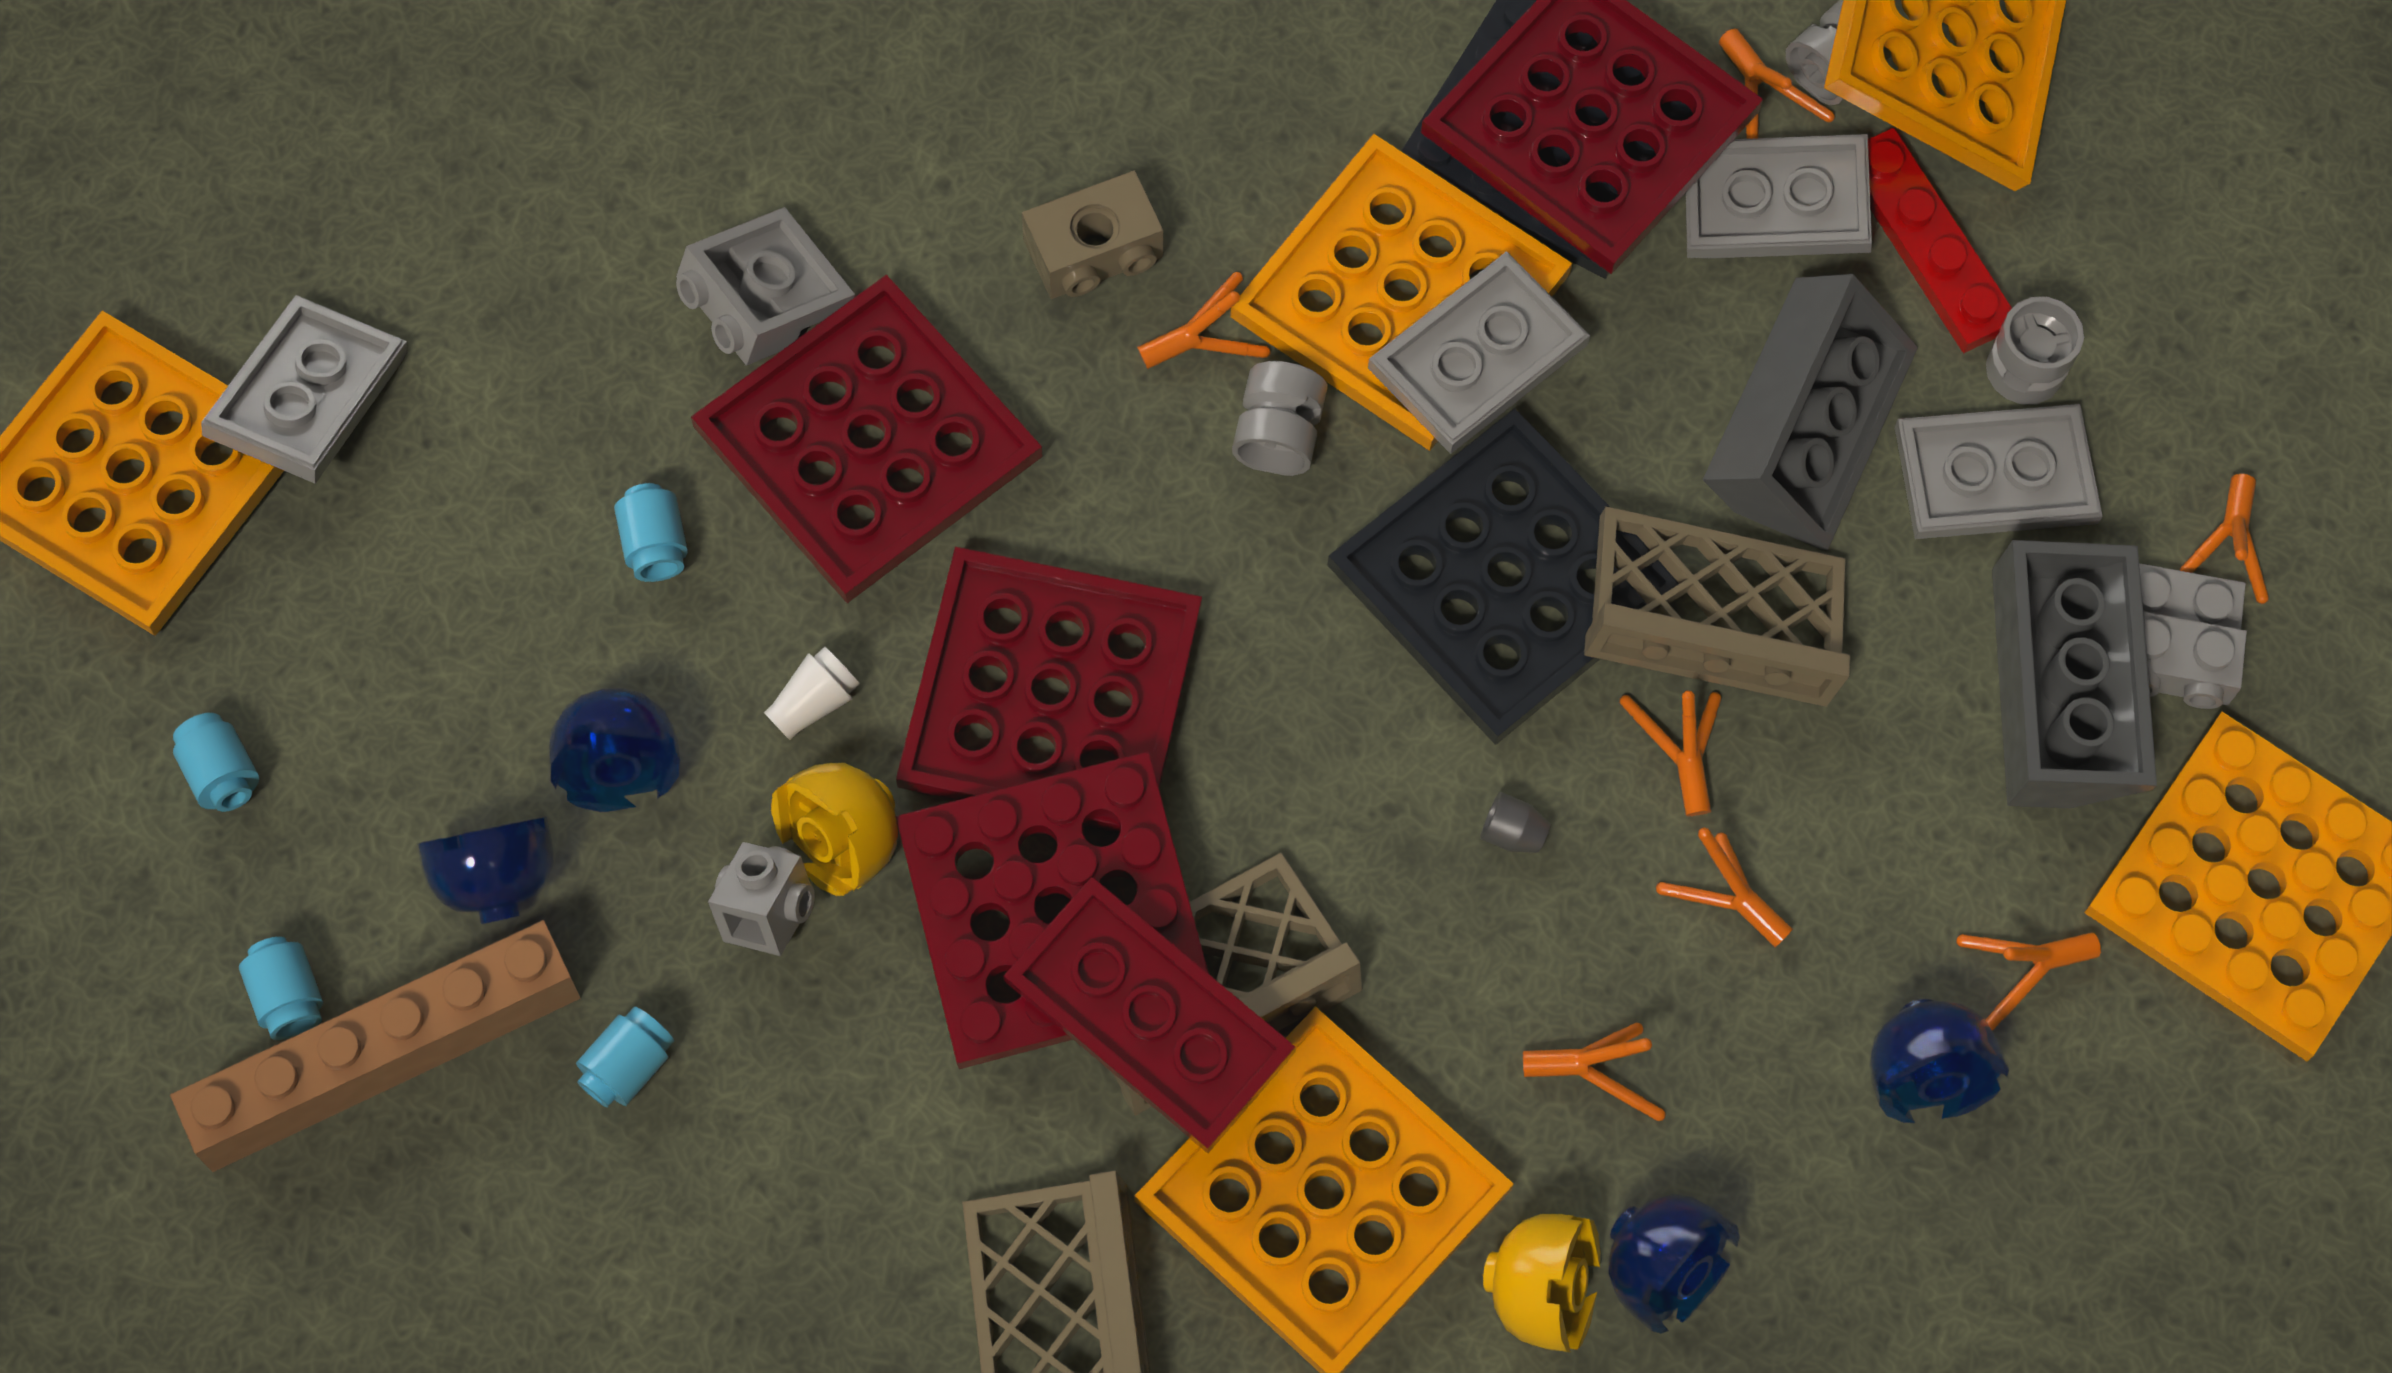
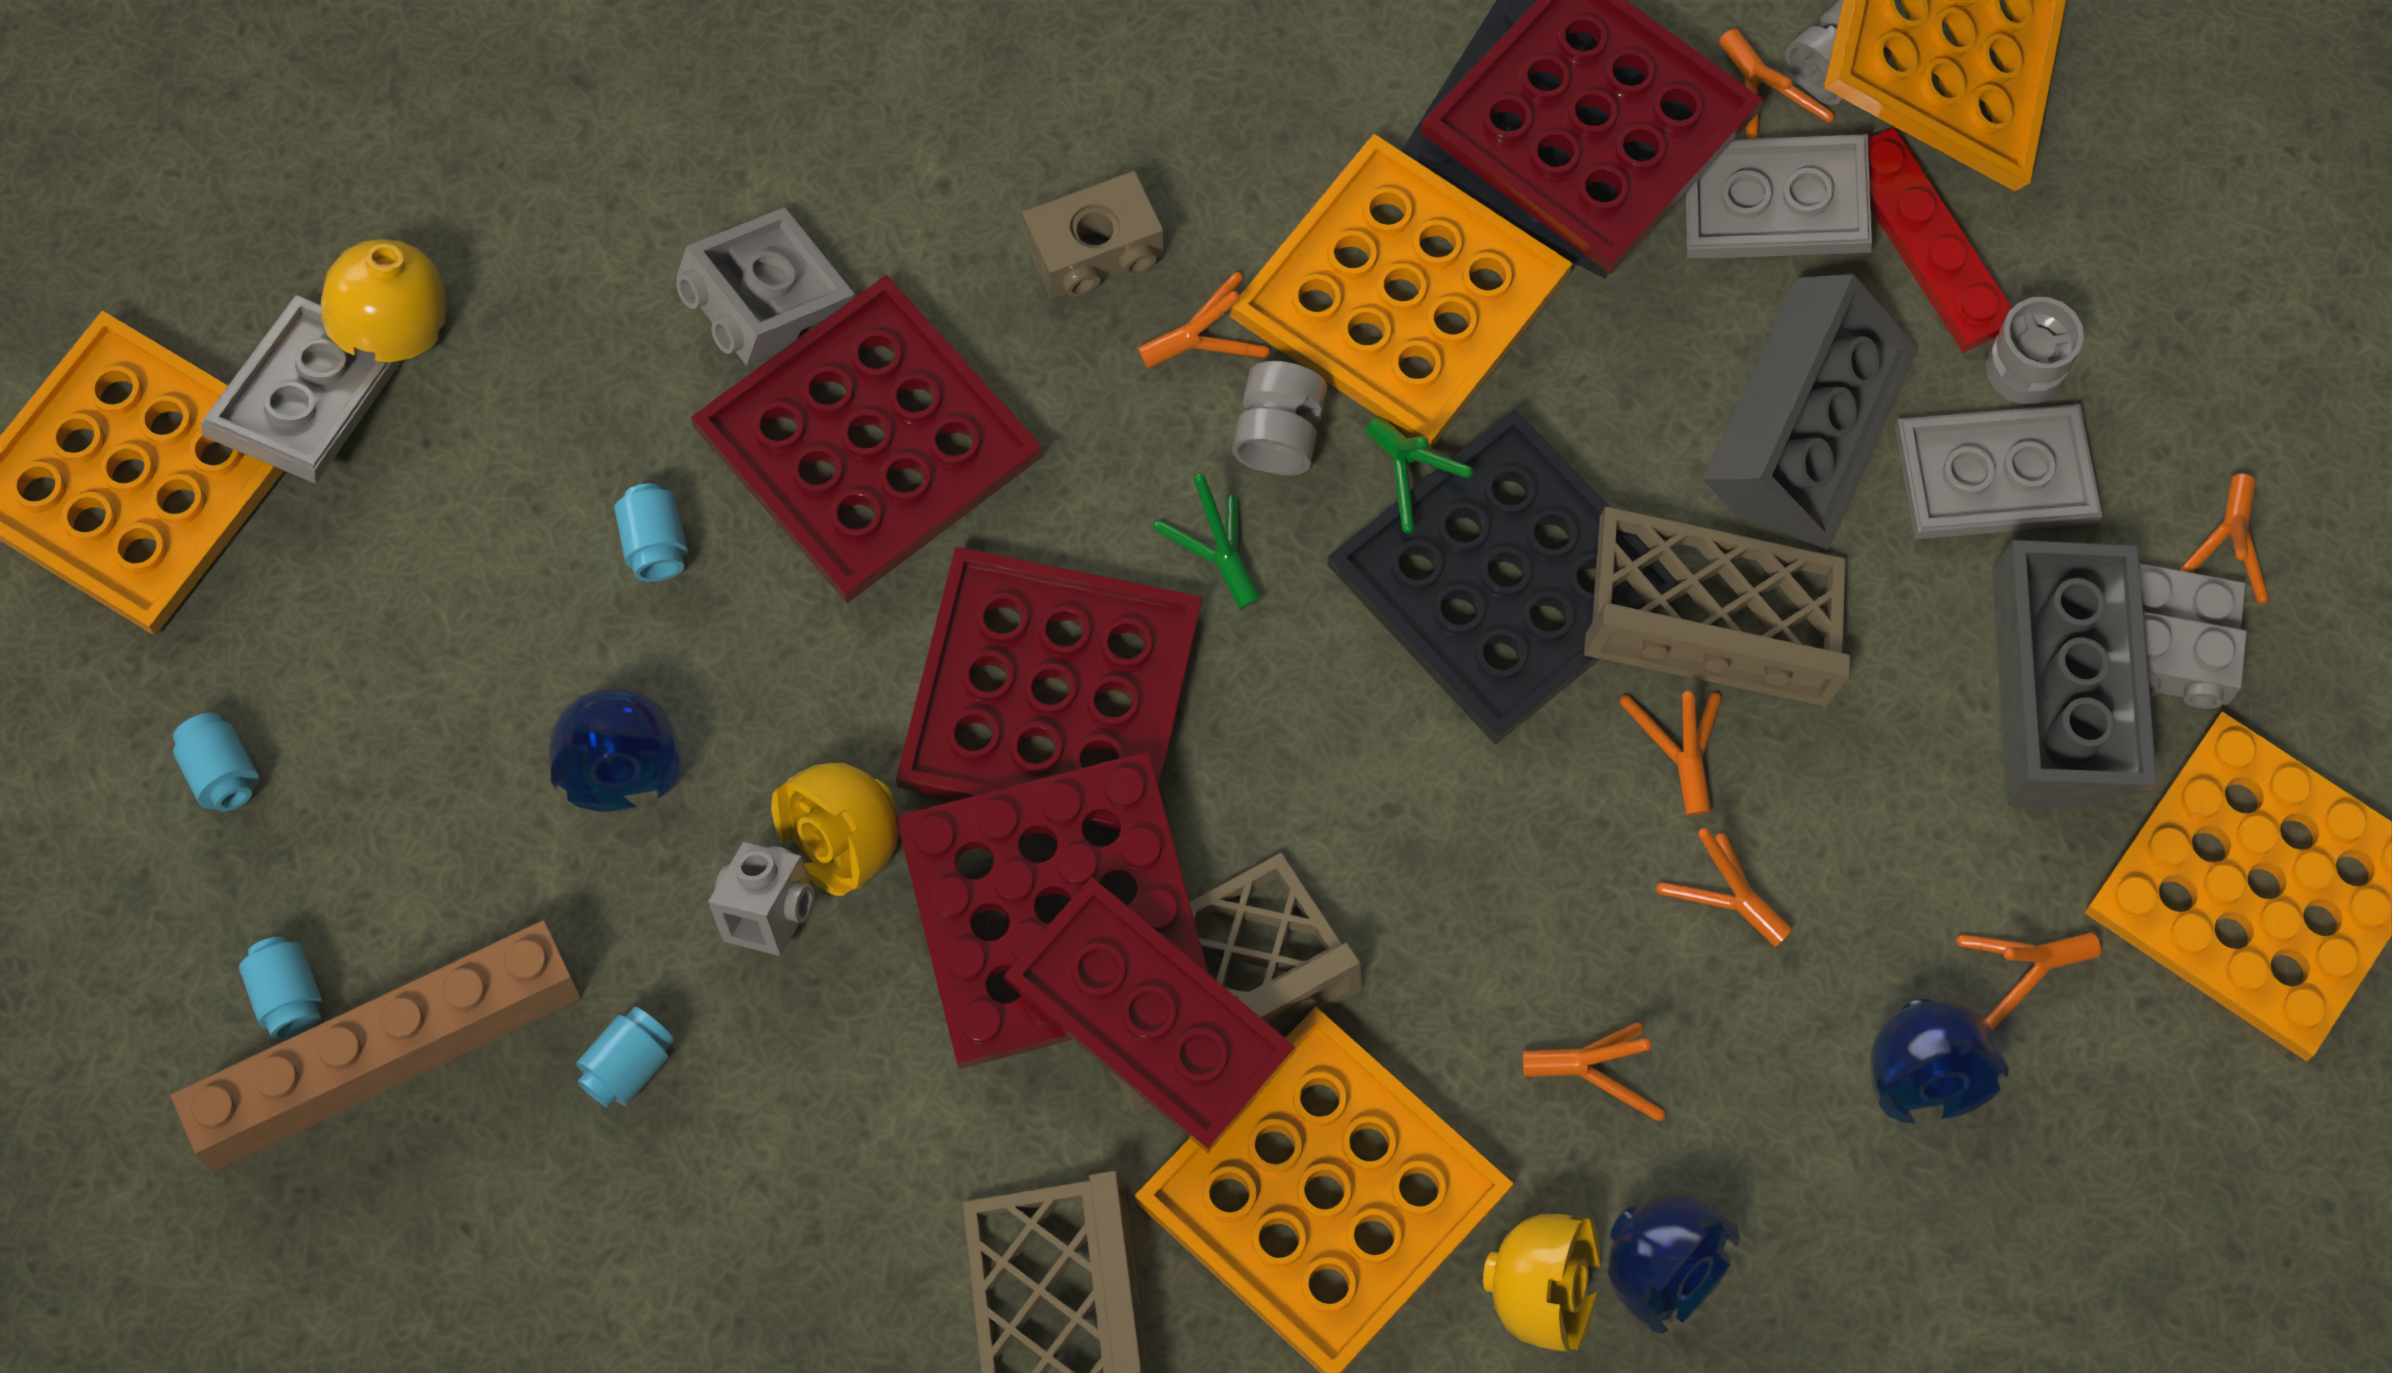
(384, 300): none -> yellow cylinder
(489, 868): clear blue cylinder -> none
(811, 693): white cone -> none
(1226, 539): none -> green plant
(1404, 452): none -> green plant
(1478, 352): light grey tile -> none
(1514, 825): flat silver hose -> none

